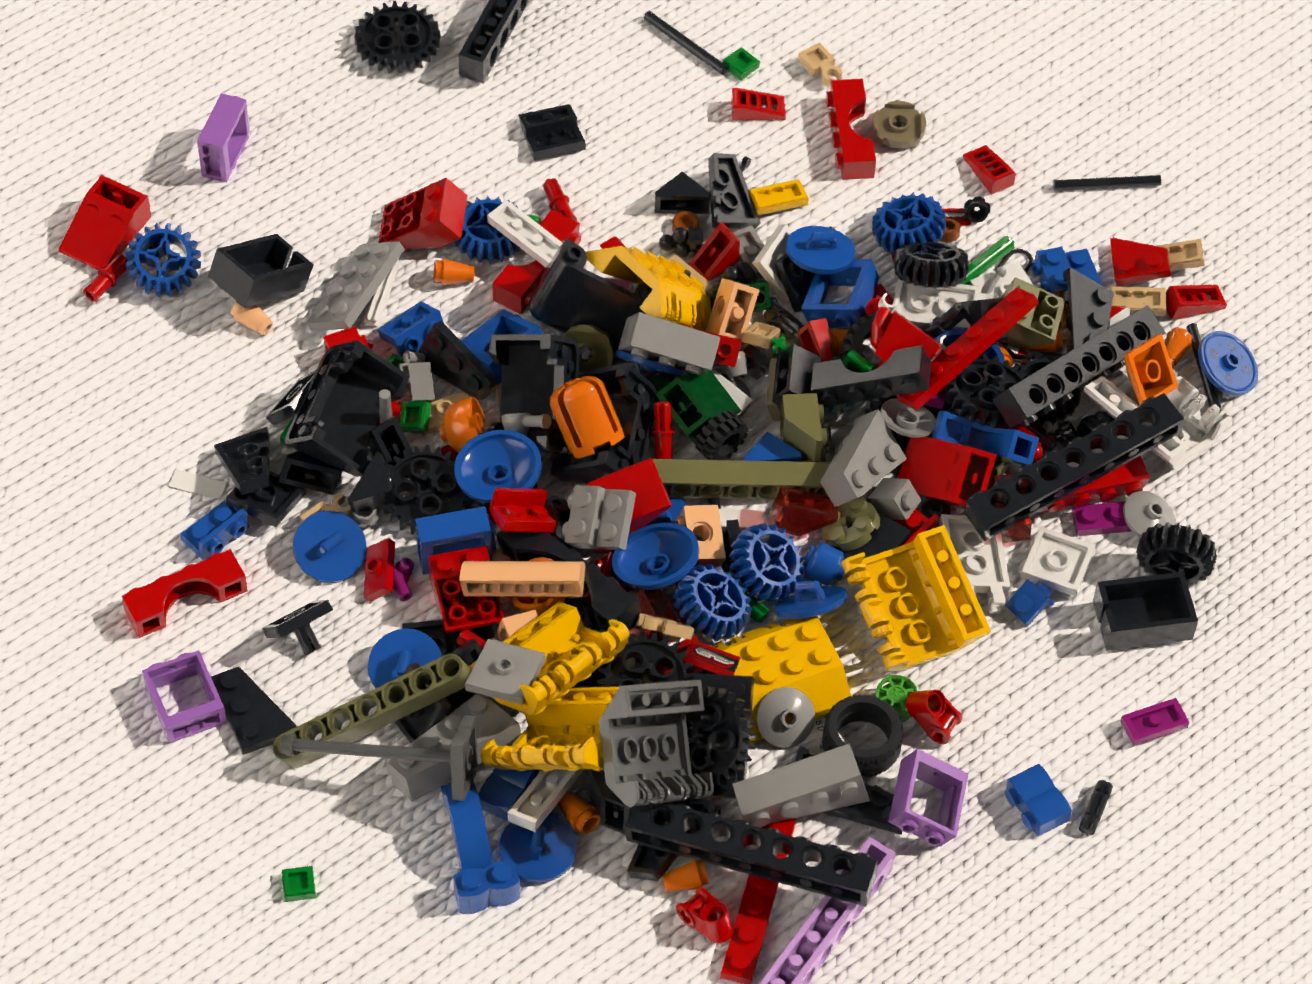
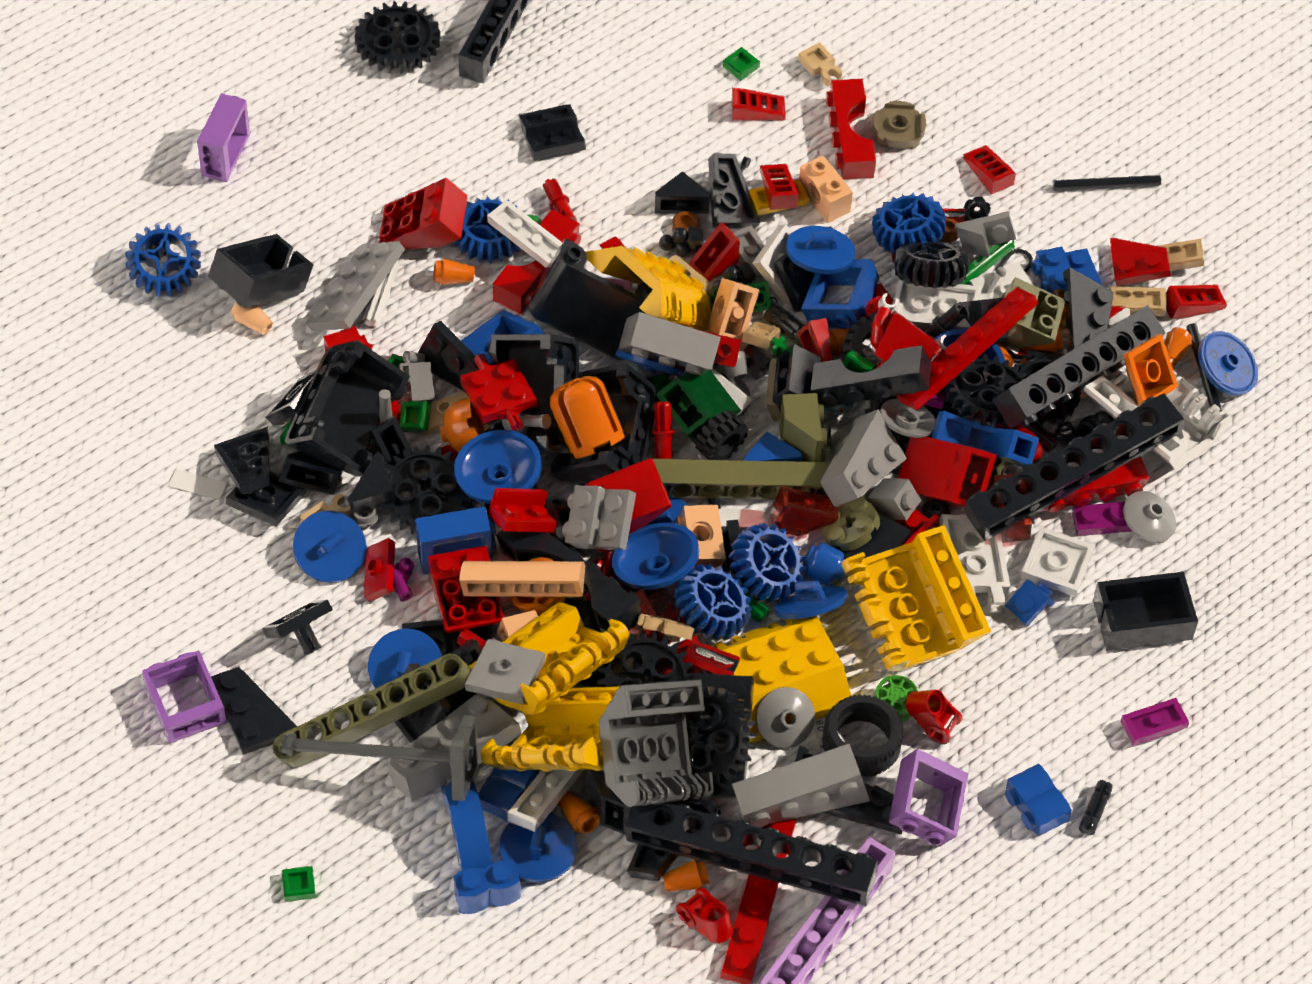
(105, 223): red slope -> none
(106, 278): red axle -> none
(215, 530): blue bracket -> none
(217, 577): red arch -> none
(410, 328): blue bracket -> none
(498, 391): none -> red plate
(597, 341): olive plate -> none
(685, 42): black bar -> none
(779, 200): none -> red slope
(826, 189): none -> light nougat brick
(981, 233): none -> light grey slope
(1177, 550): black gear -> none

